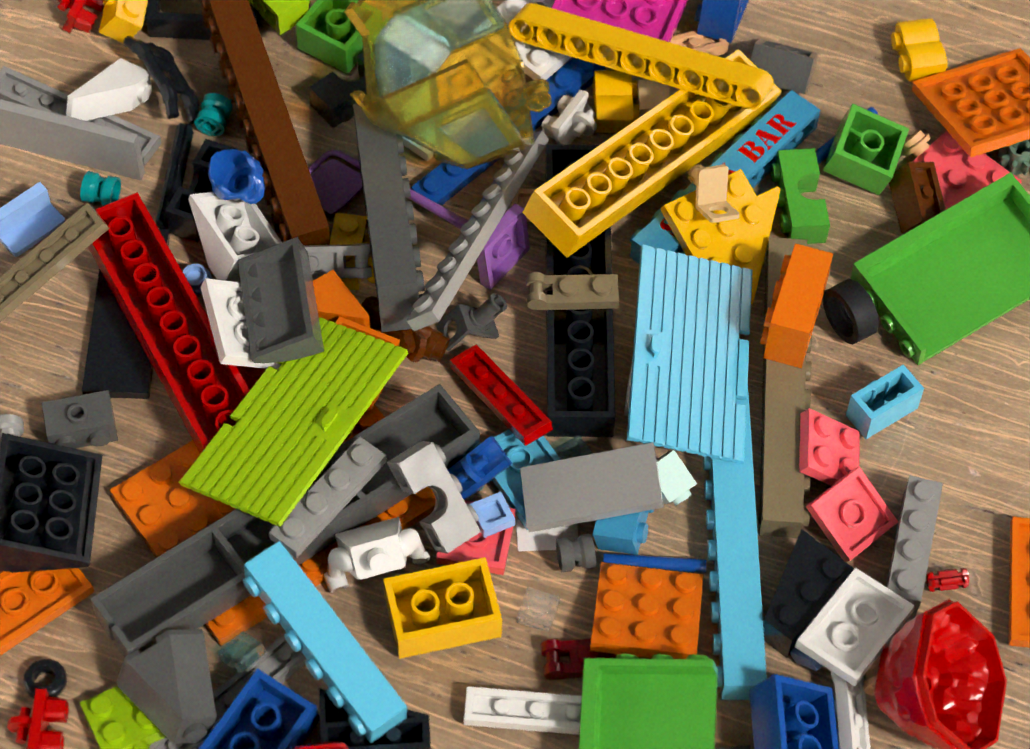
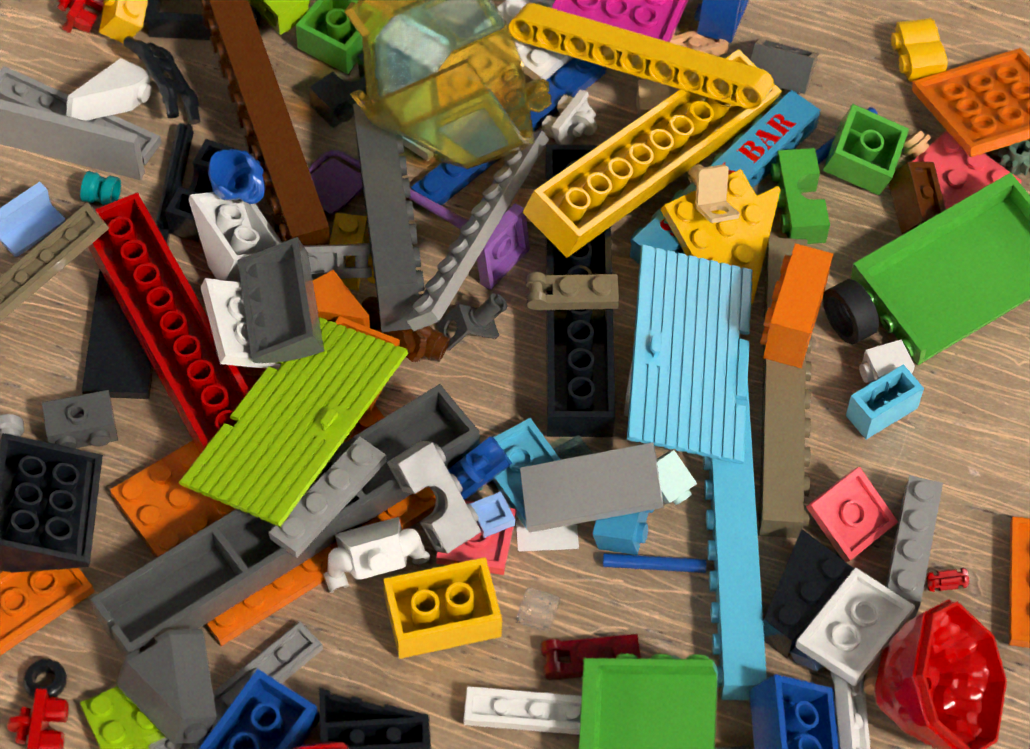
(196, 275): light blue plate -> none
(213, 116): teal wheel -> none
(241, 652): clear light blue tile -> none
(324, 642): medium azure brick -> none
(501, 395): red plate -> none
(575, 552): dark grey wheel -> none
(614, 100): yellow brick -> none
(646, 611): orange plate -> none
(827, 447): coral plate -> none
(884, 359): none -> white brick

